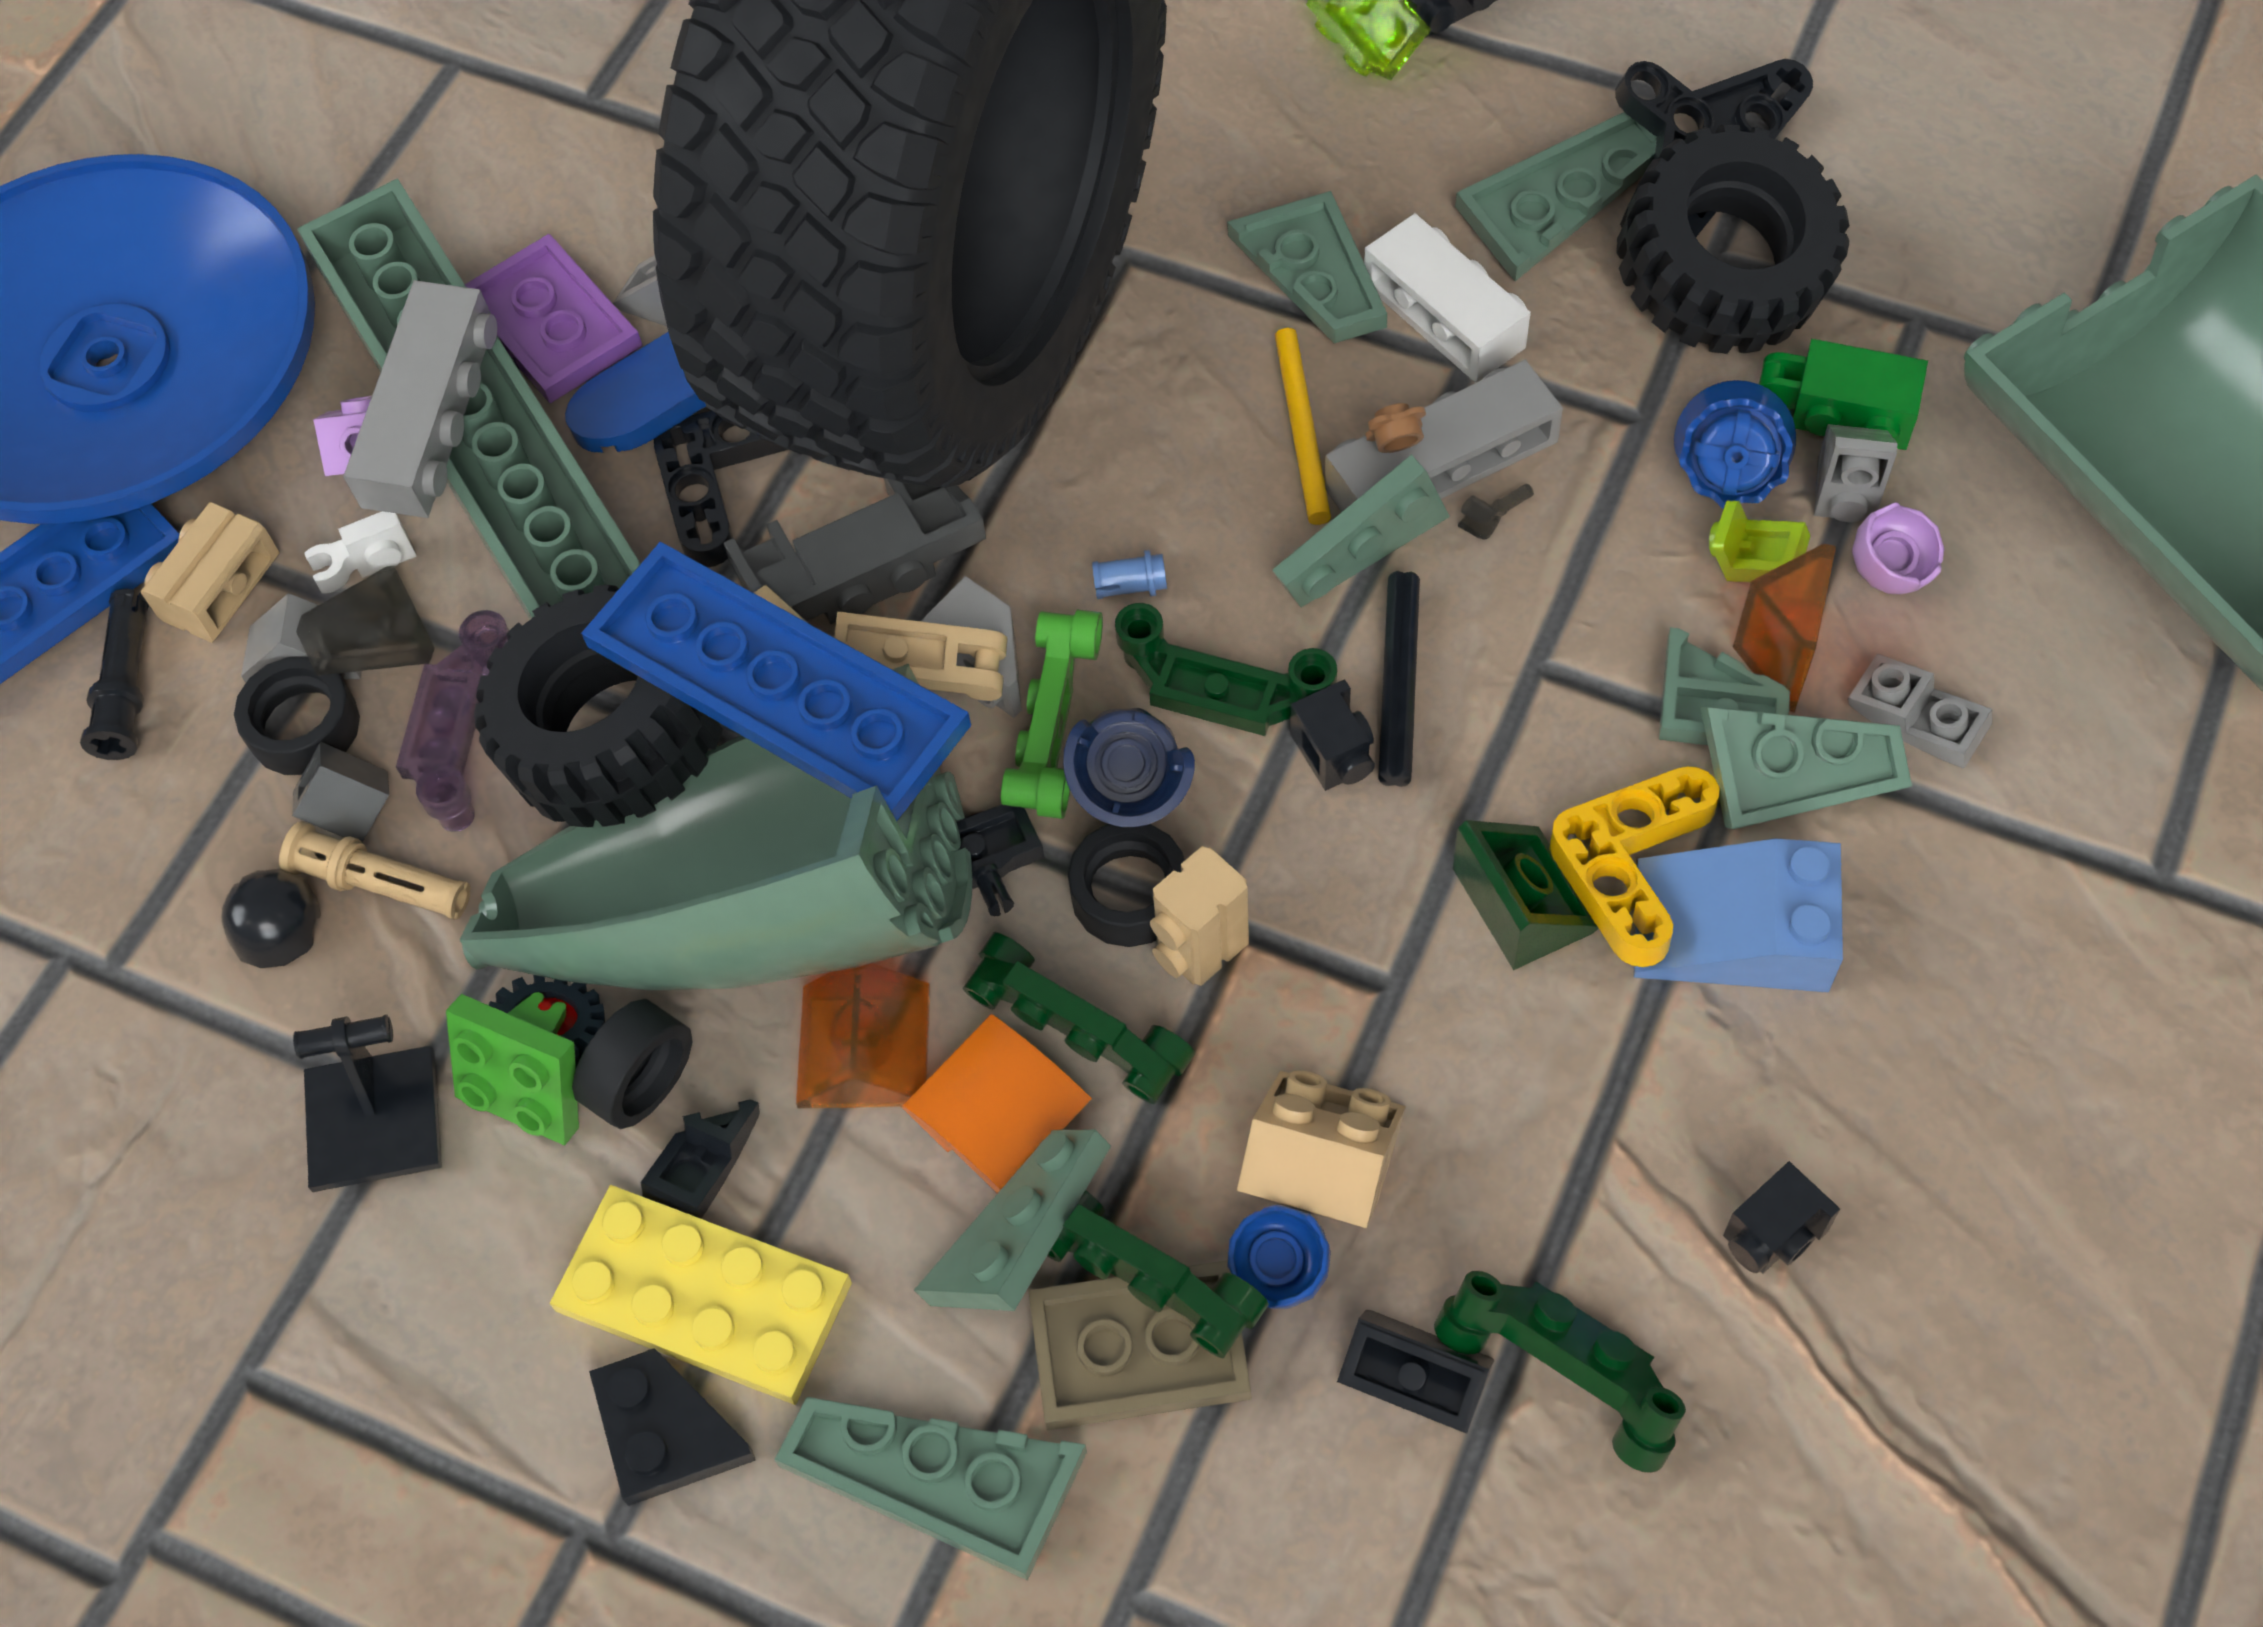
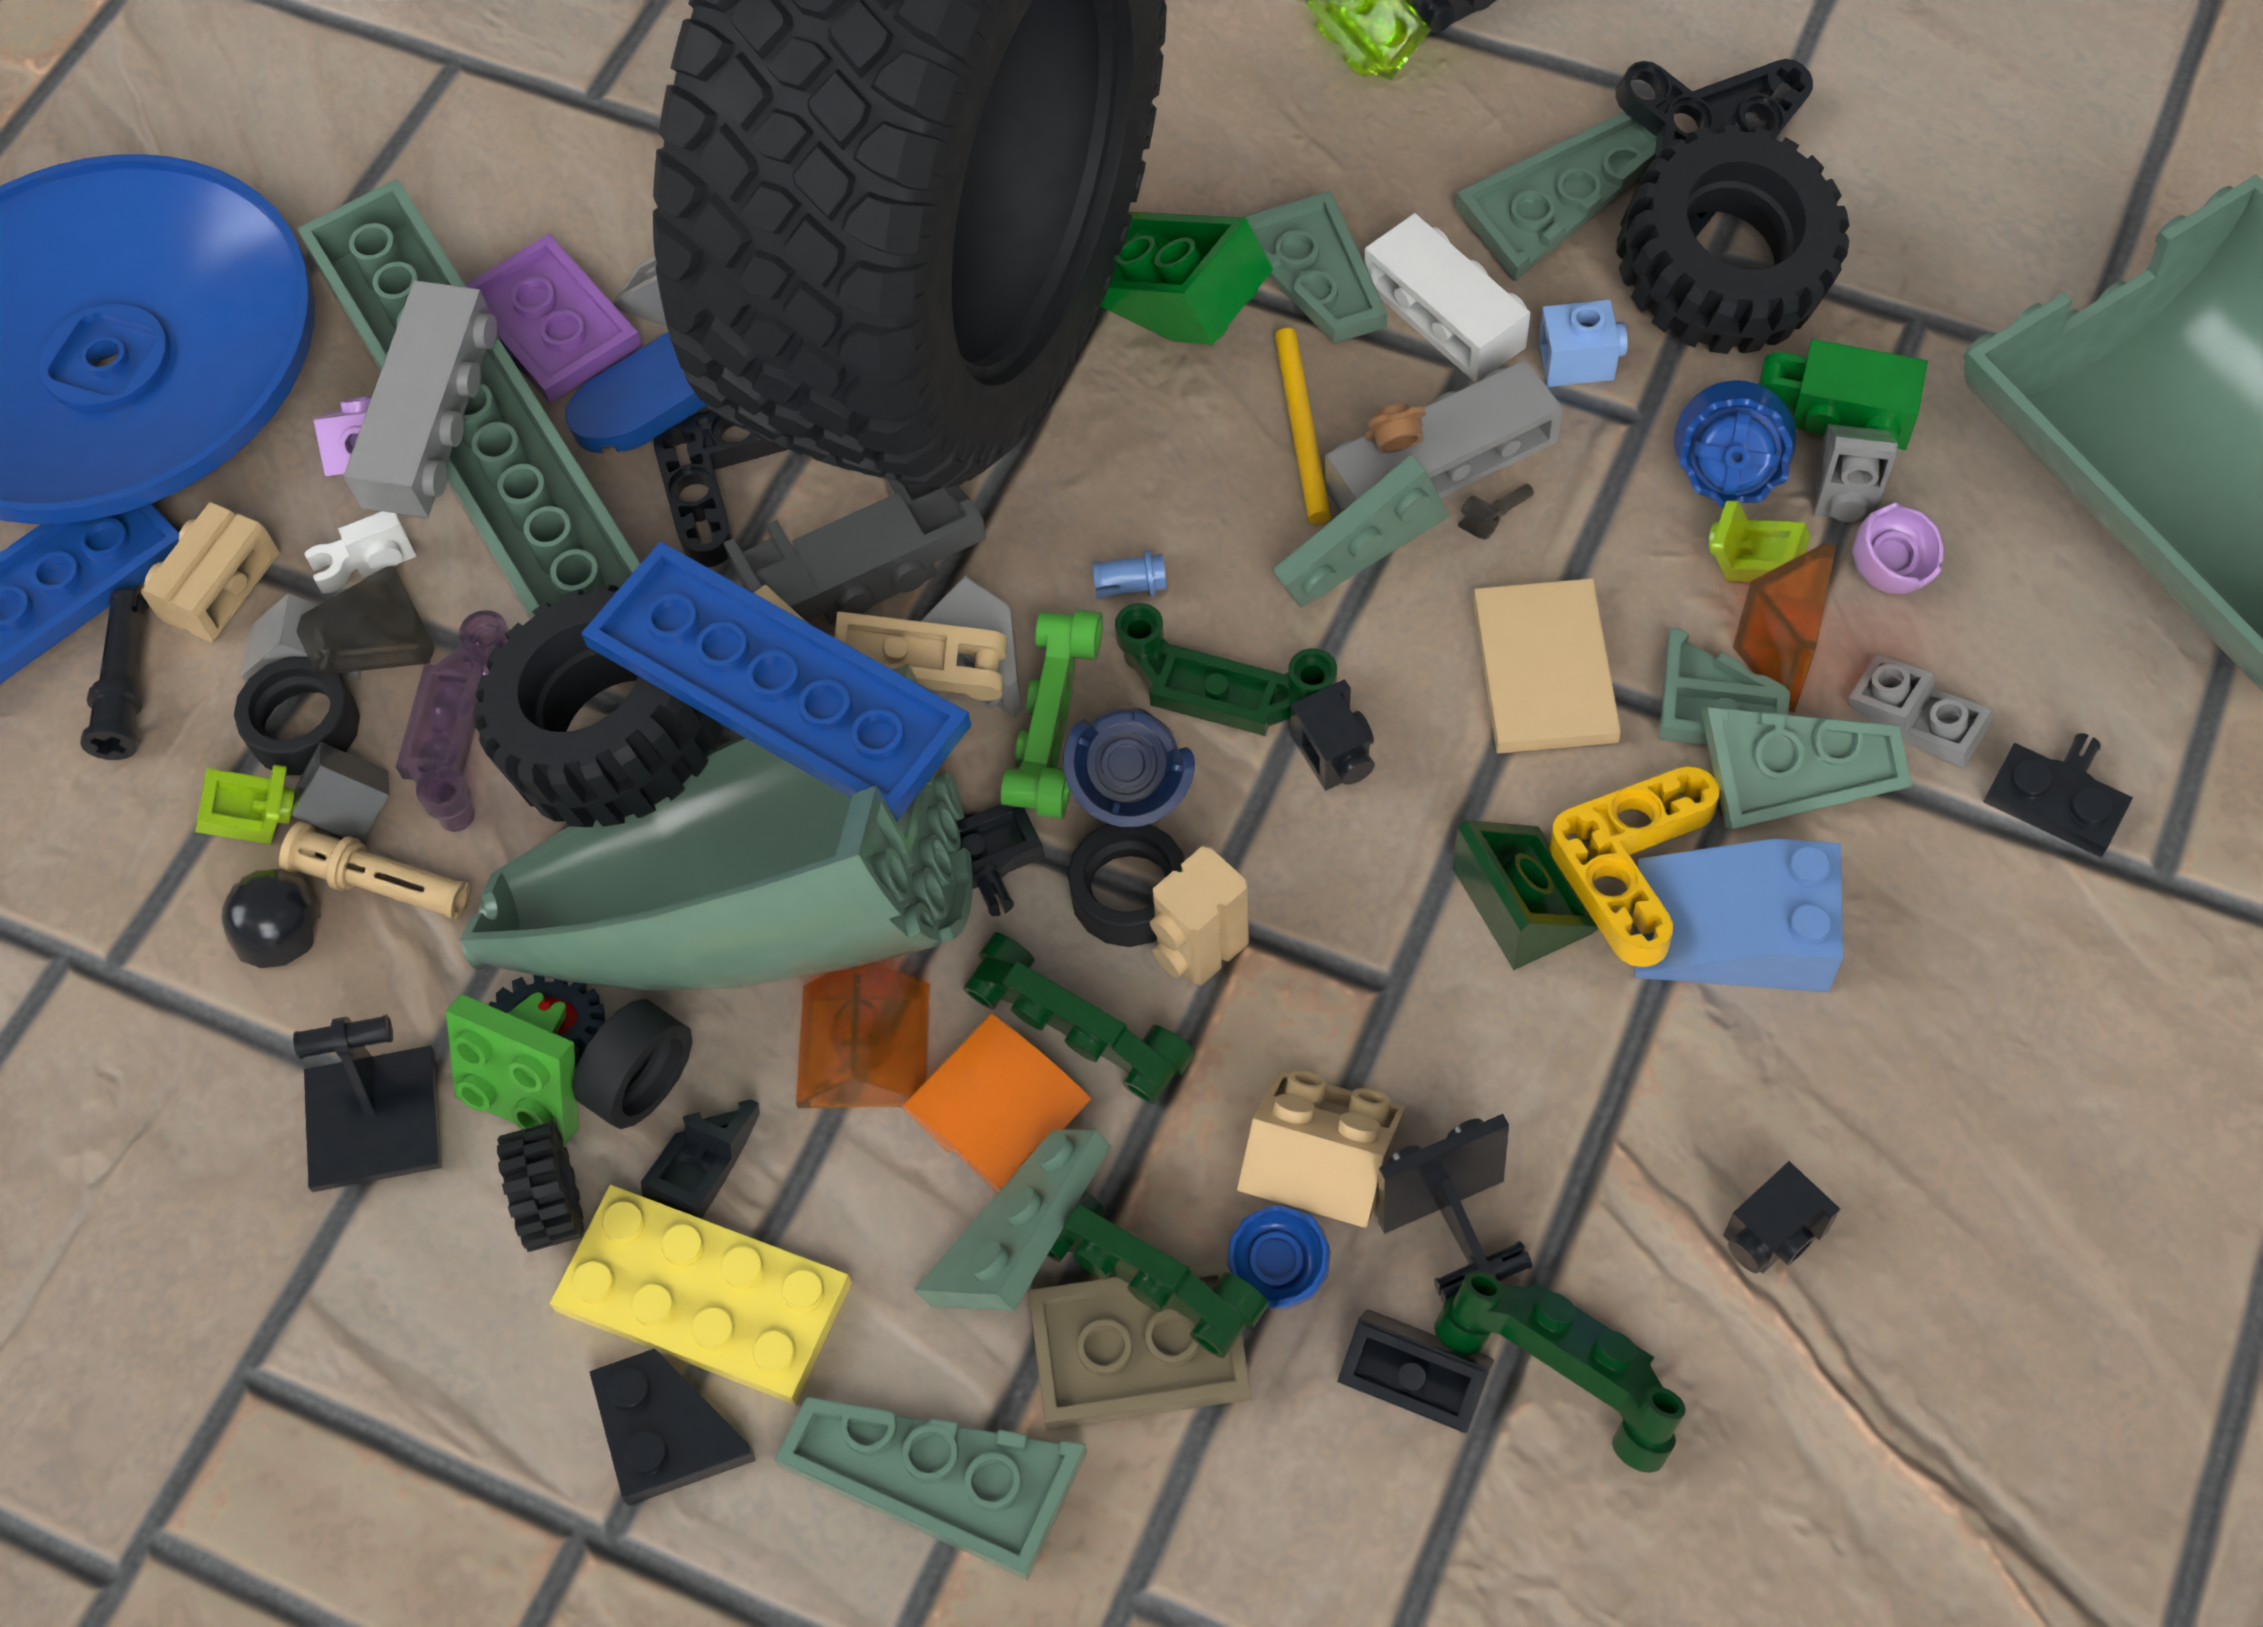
(244, 805): none -> lime bracket
(540, 1186): none -> black tyre
(1186, 274): none -> green slope
(1399, 679): black axle -> none
(1438, 1178): none -> black plate
(1546, 666): none -> tan tile
(1580, 343): none -> light blue brick
(2060, 795): none -> black plate

